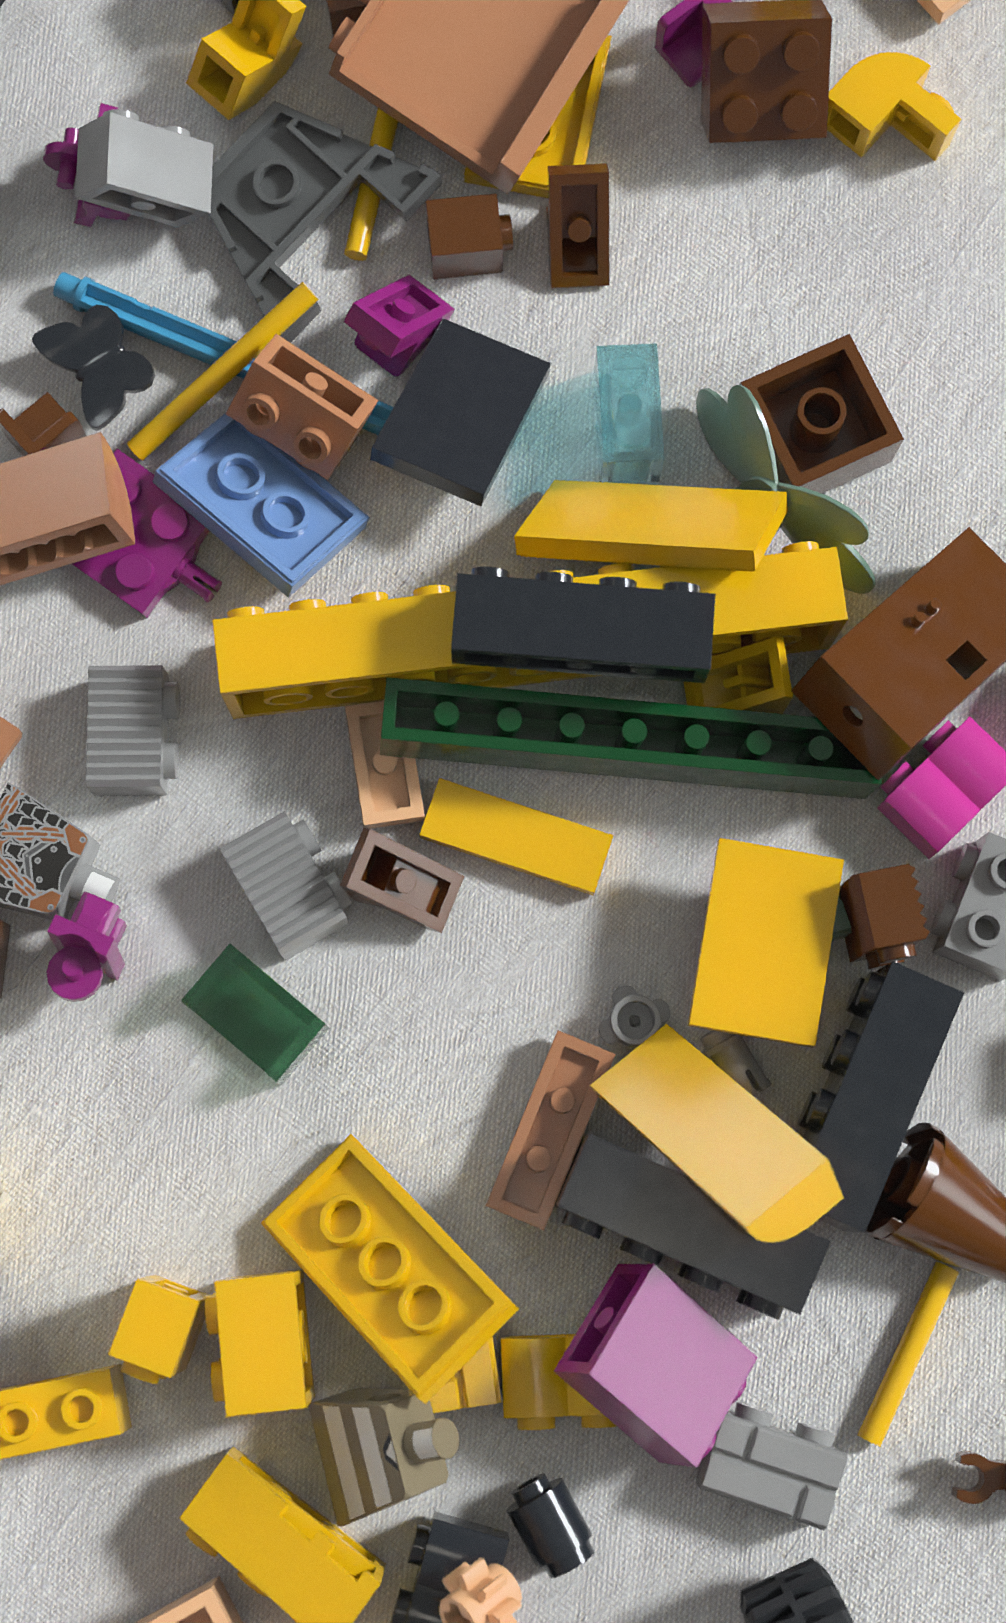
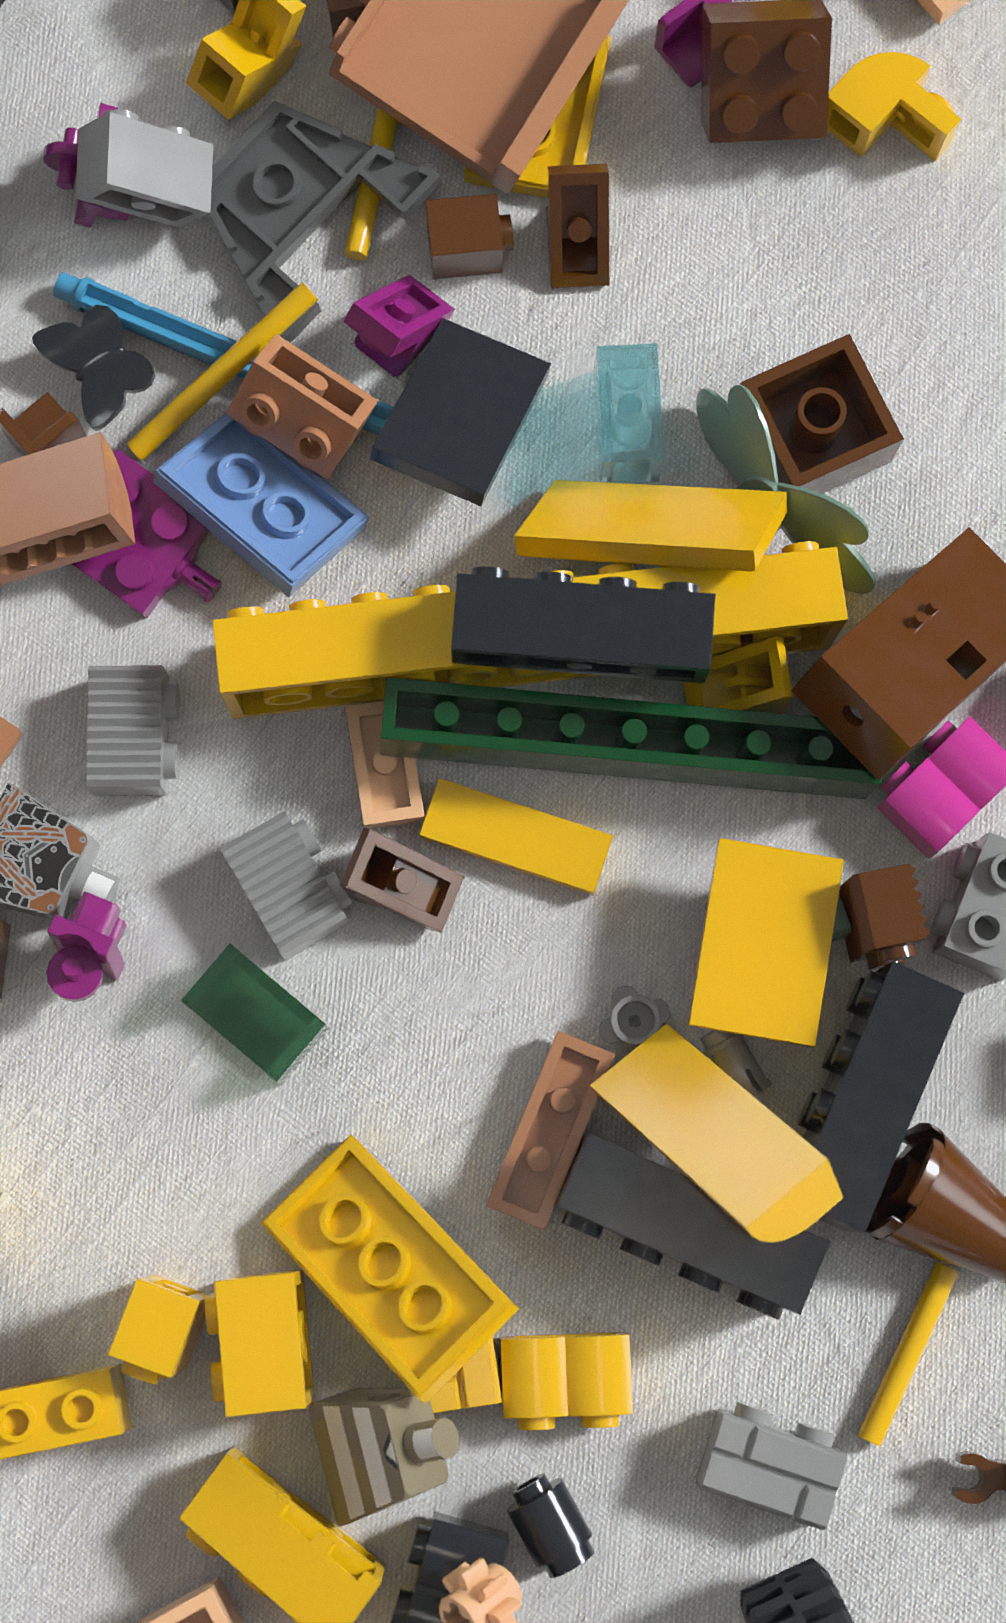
(657, 1364): brick -> none

